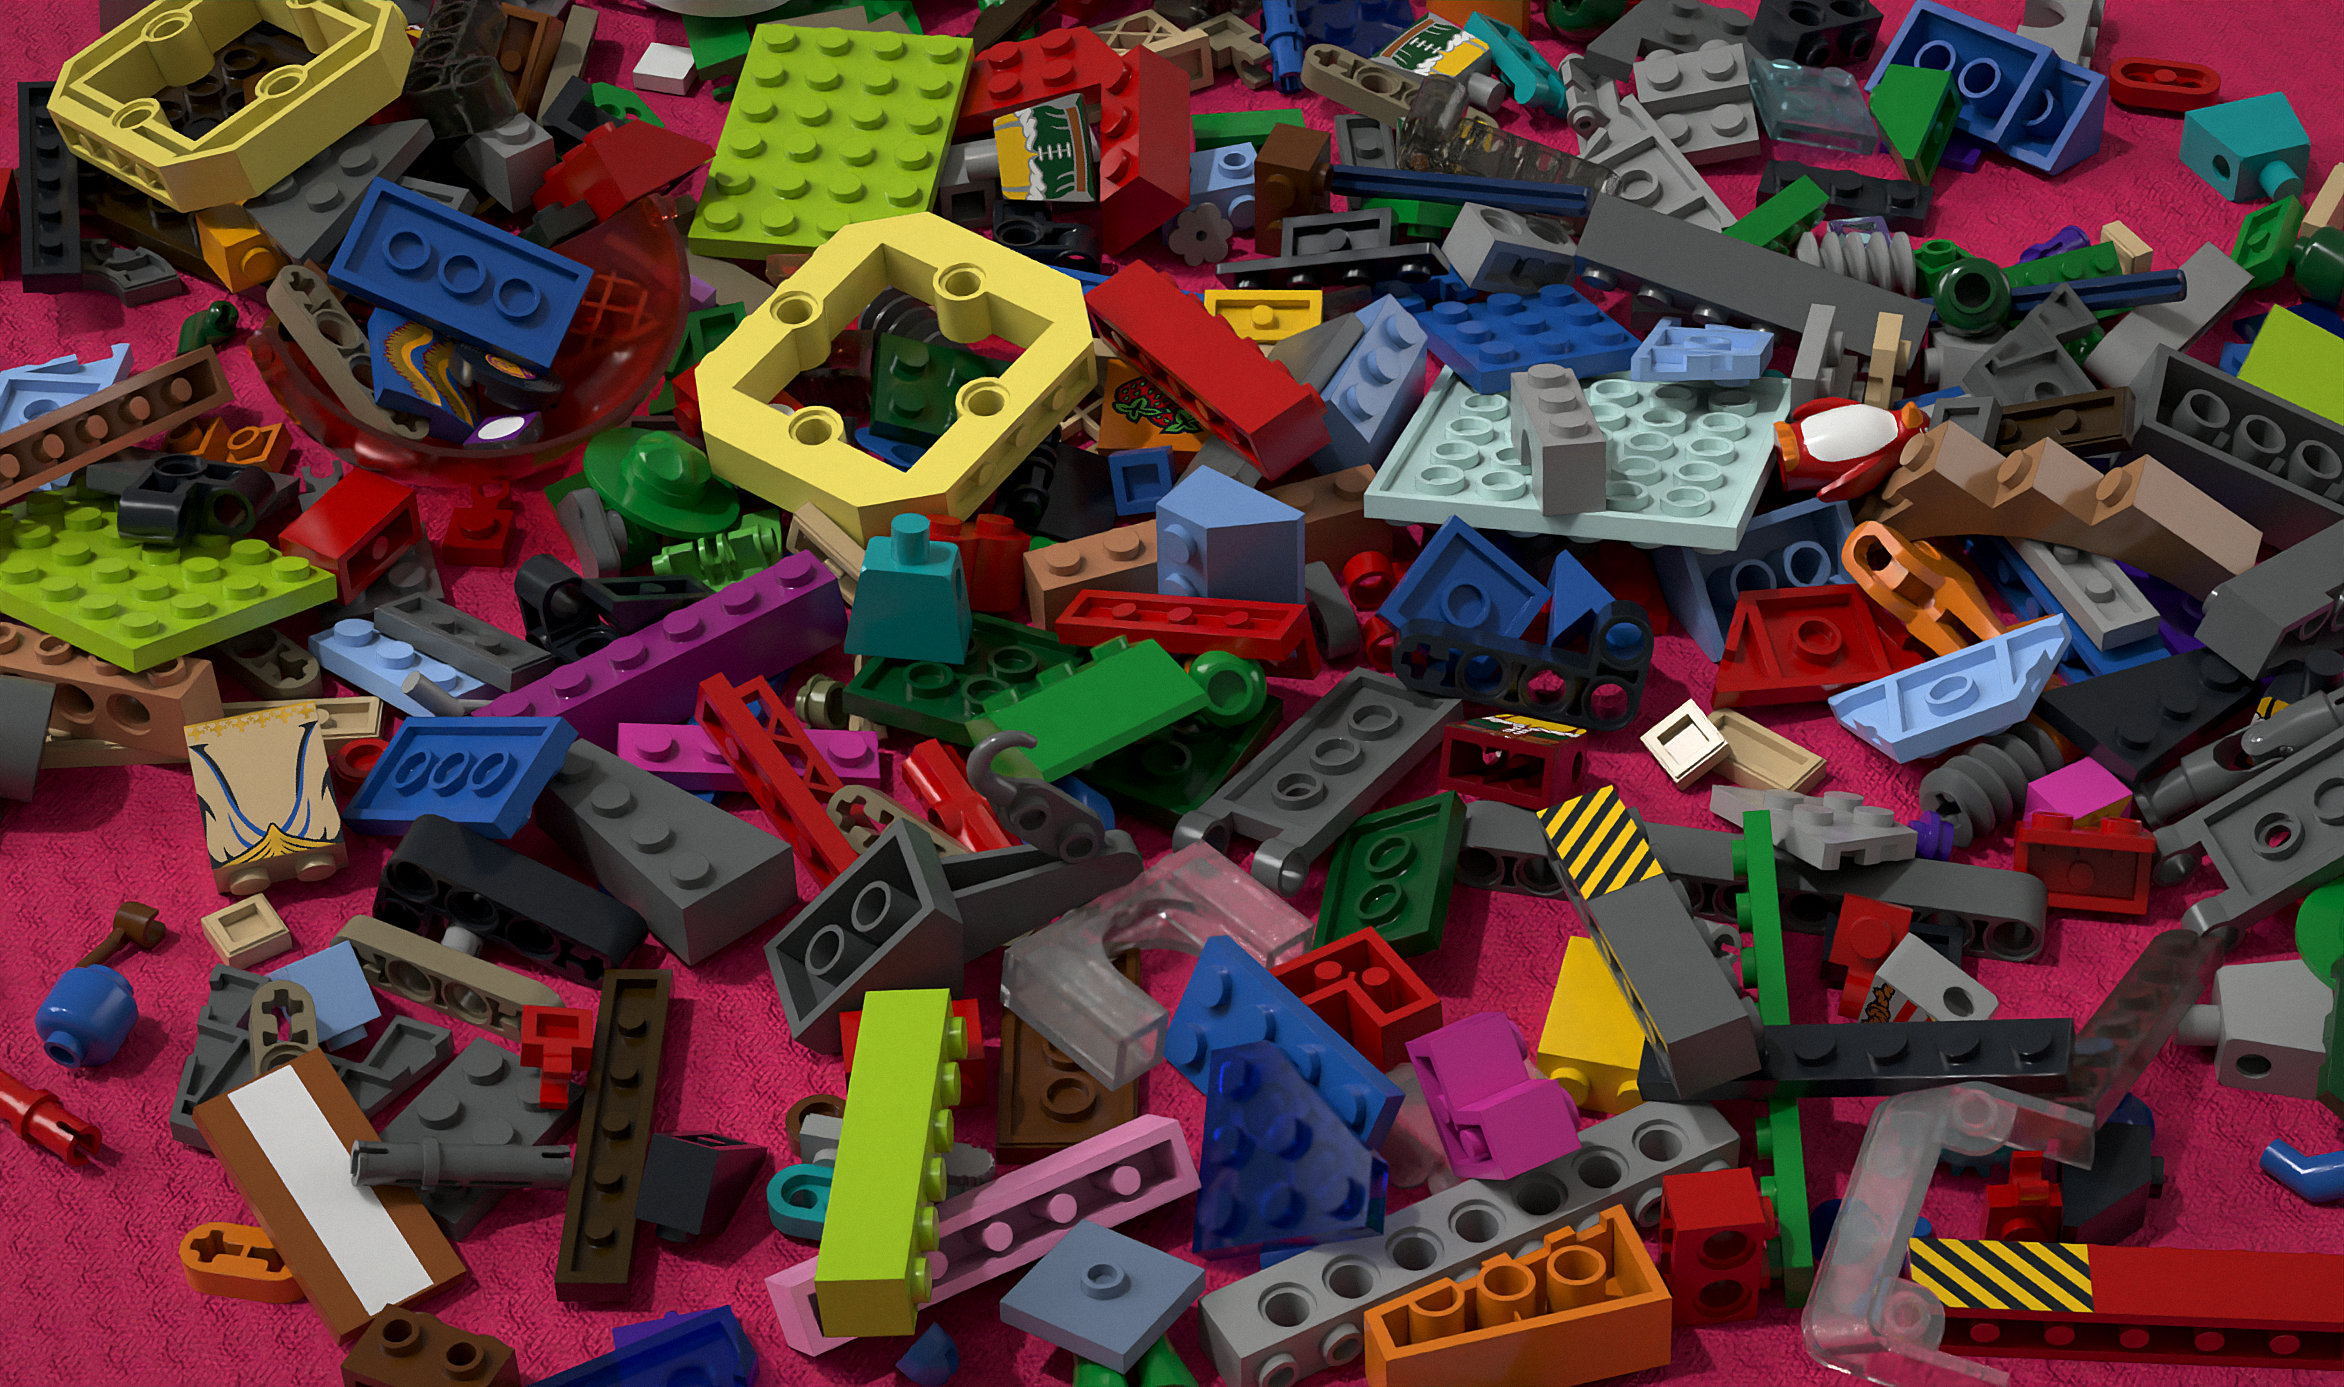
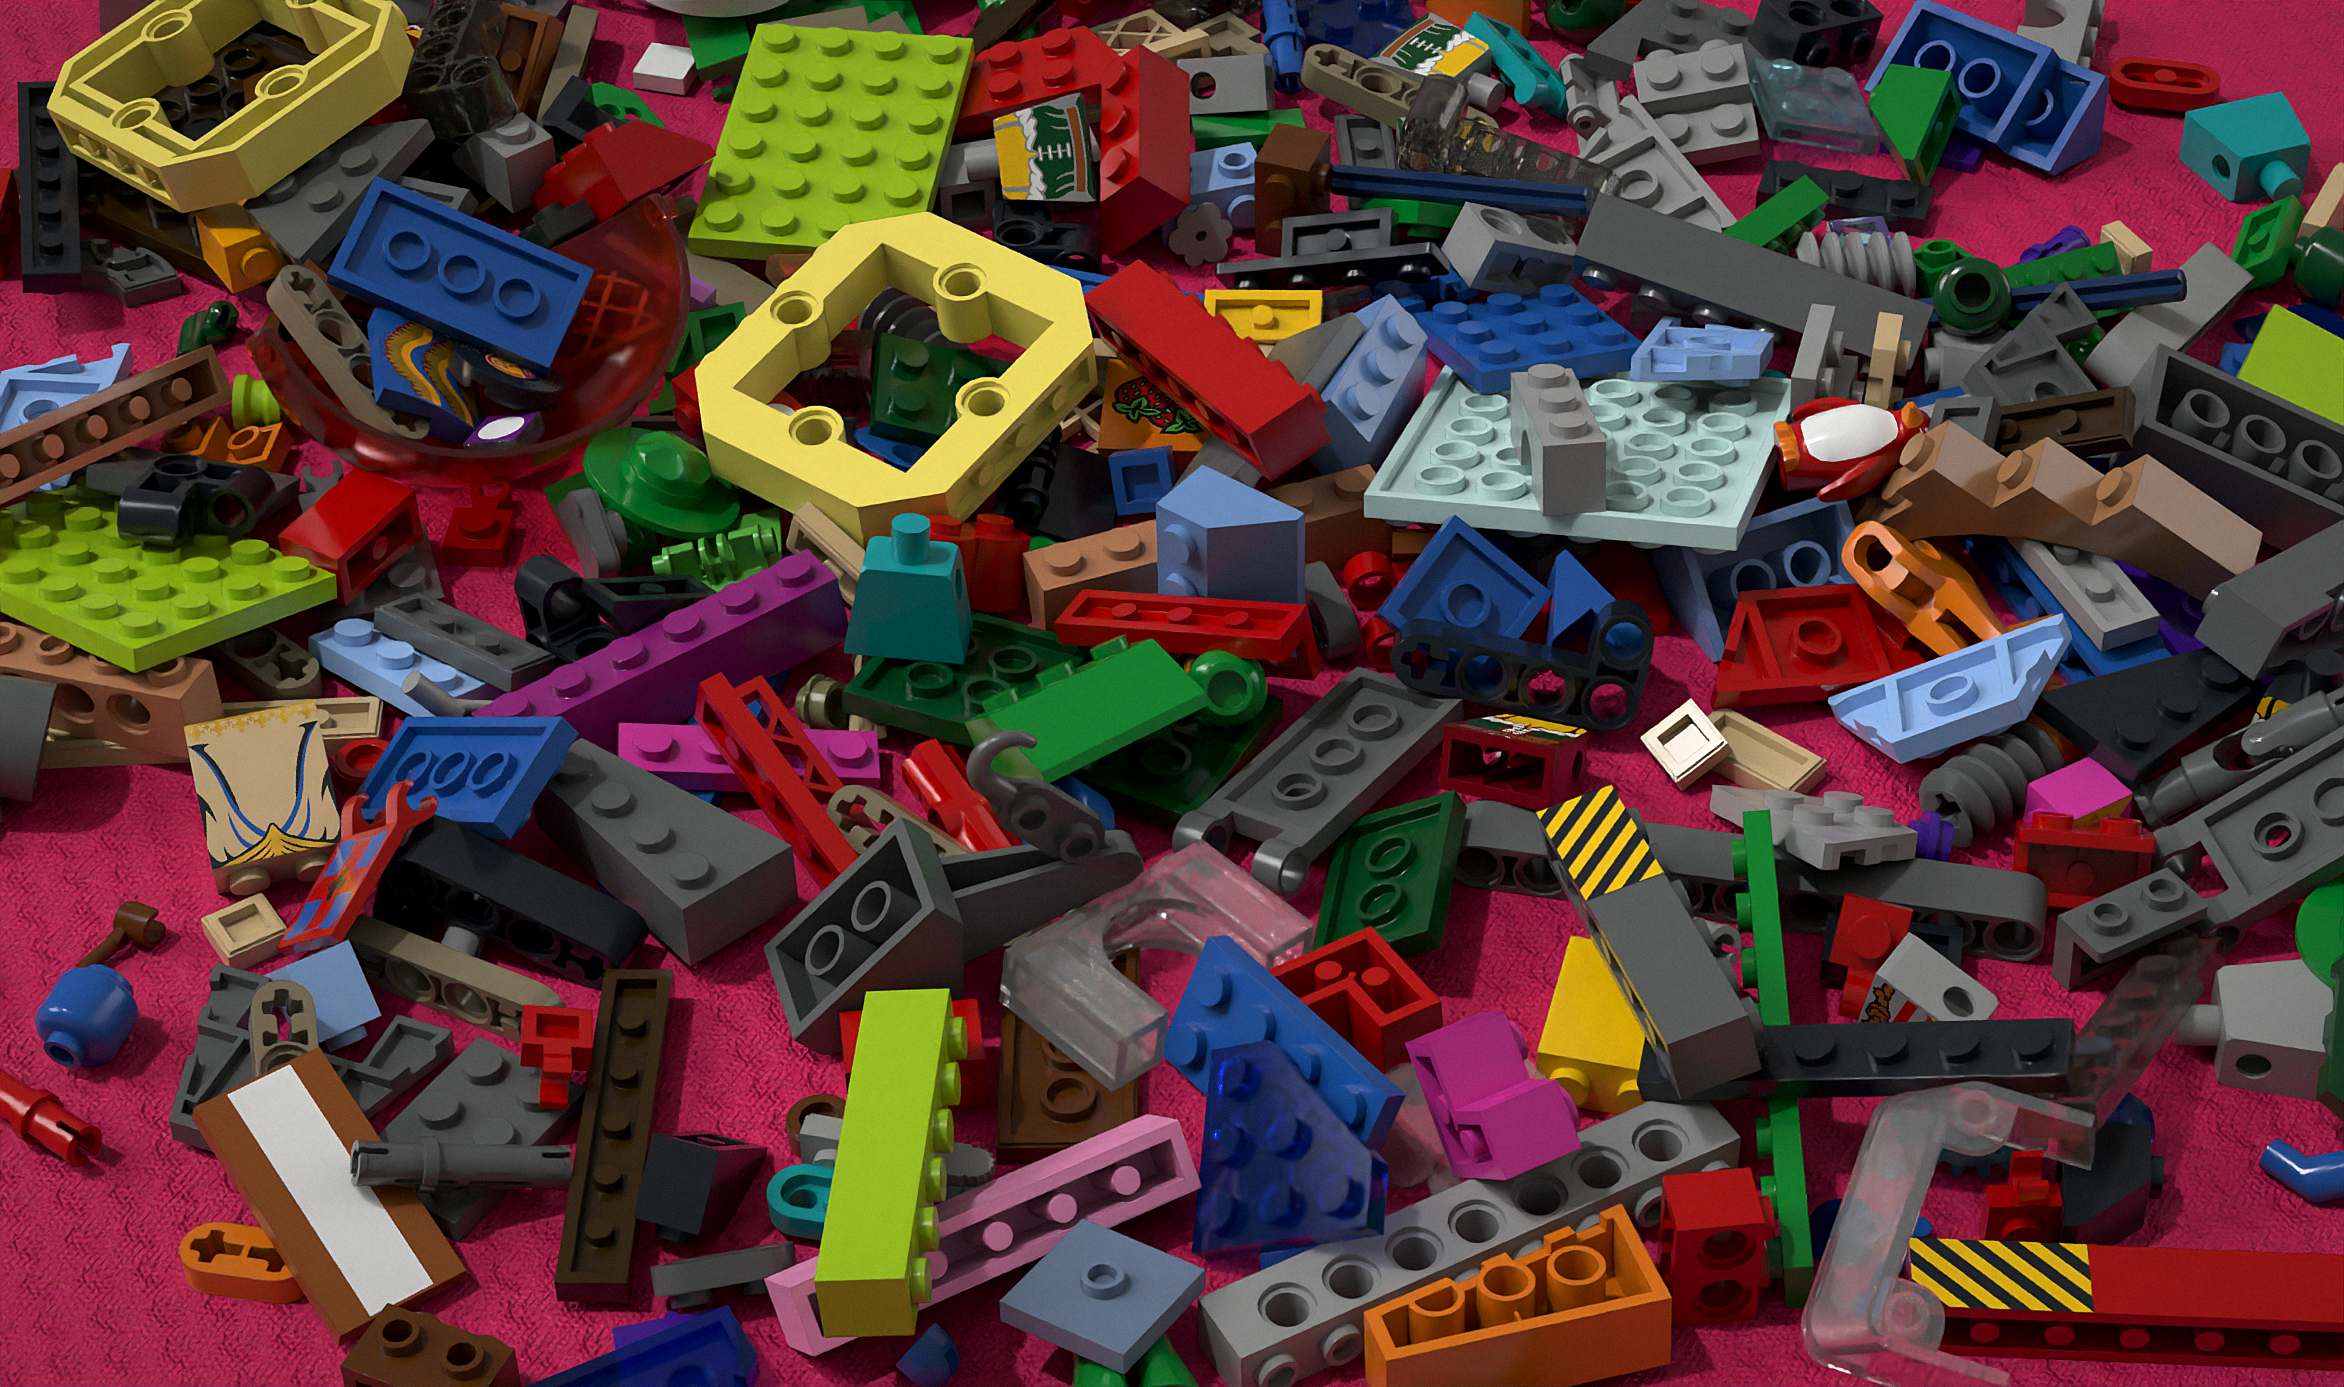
(254, 404): none -> lime wheel
(353, 869): none -> red flag
(693, 1279): none -> dark grey plate
(1241, 83): none -> light grey torso
(1409, 543): none -> orange tile
(2120, 926): none -> dark grey bracket

